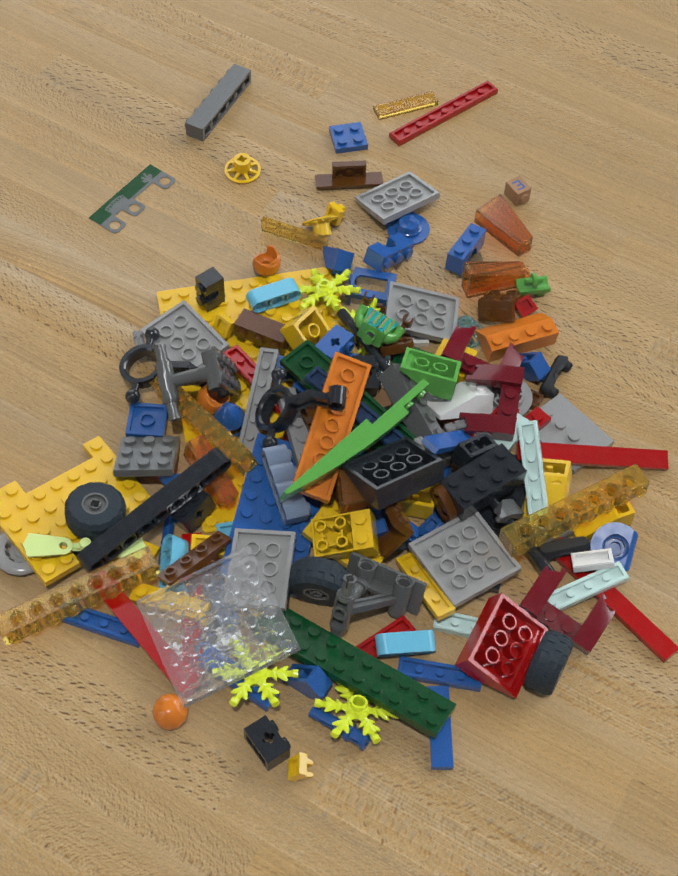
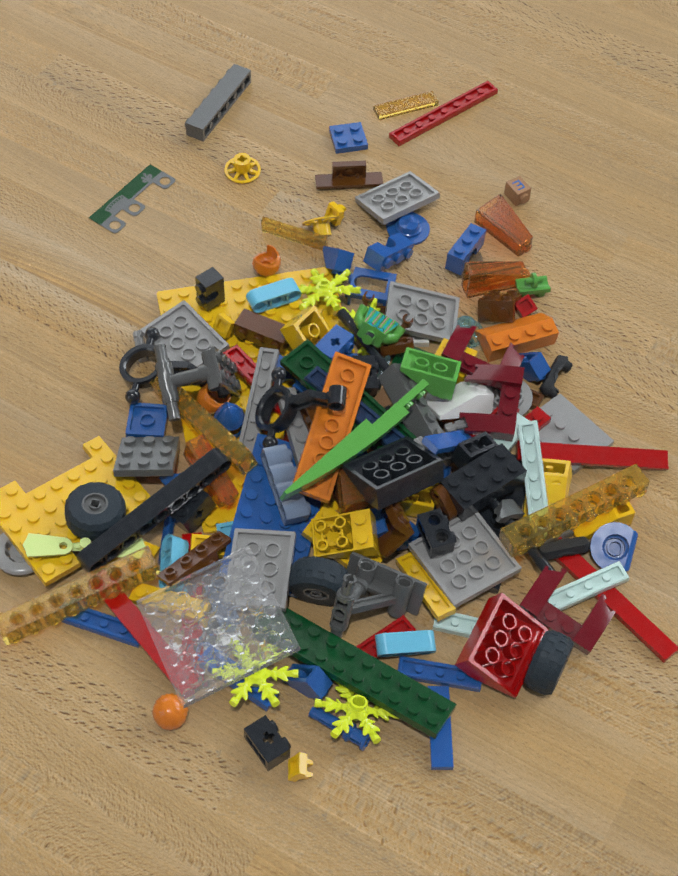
(432, 533): none -> black brick
(592, 560): white tile -> none

